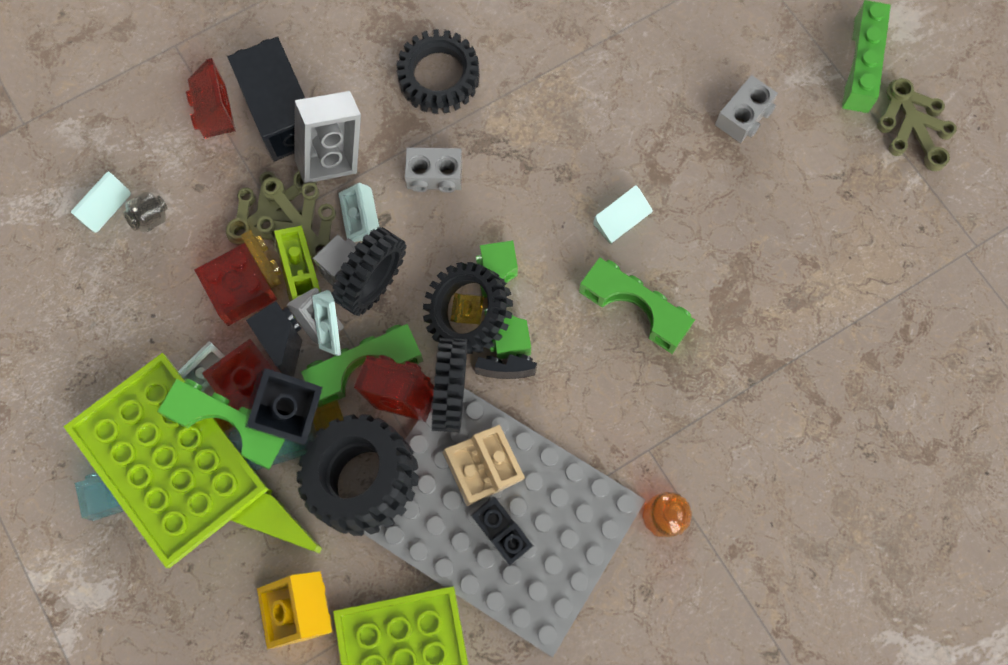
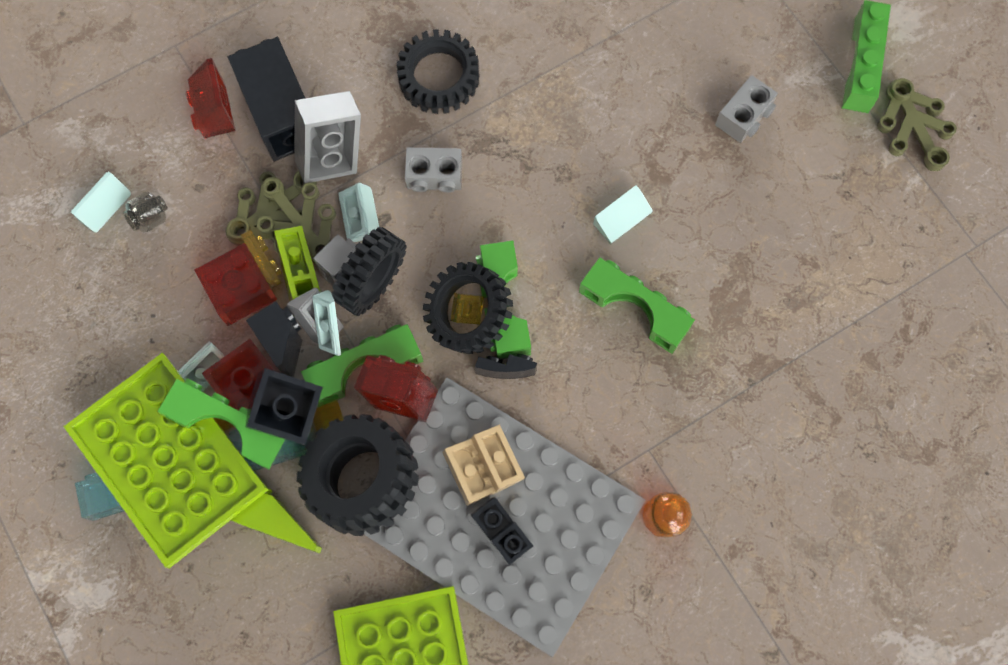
(294, 609): yellow slope -> none
(449, 385): black tyre -> none

